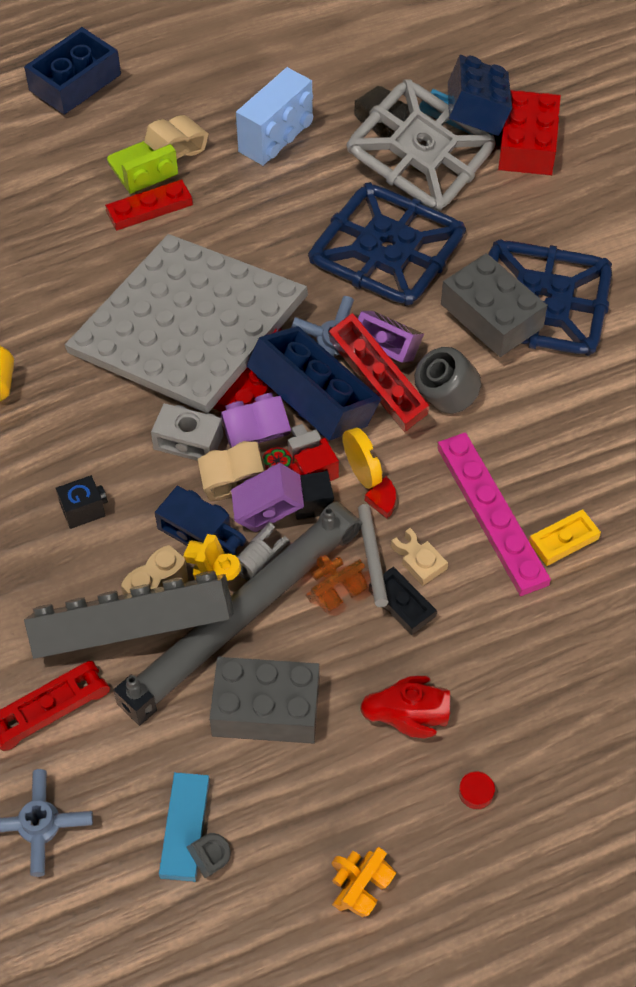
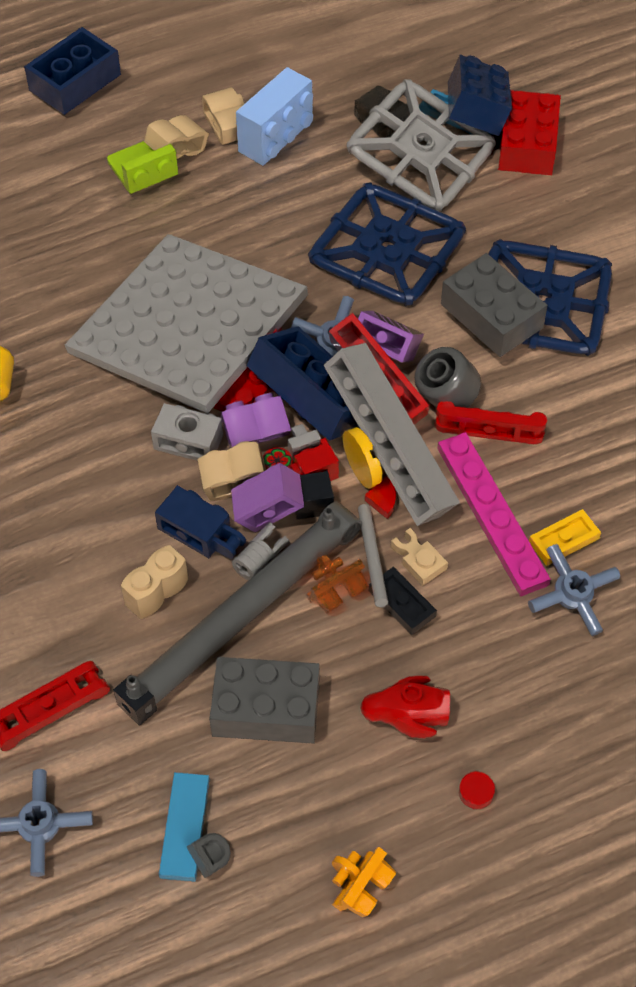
(82, 501): black brick -> none
(129, 615): dark grey brick -> none
(149, 204): red plate -> none
(211, 557): yellow hips -> none
(220, 112): none -> tan brick
(391, 433): none -> light grey brick
(490, 424): none -> red plate
(574, 589): none -> sand blue bar

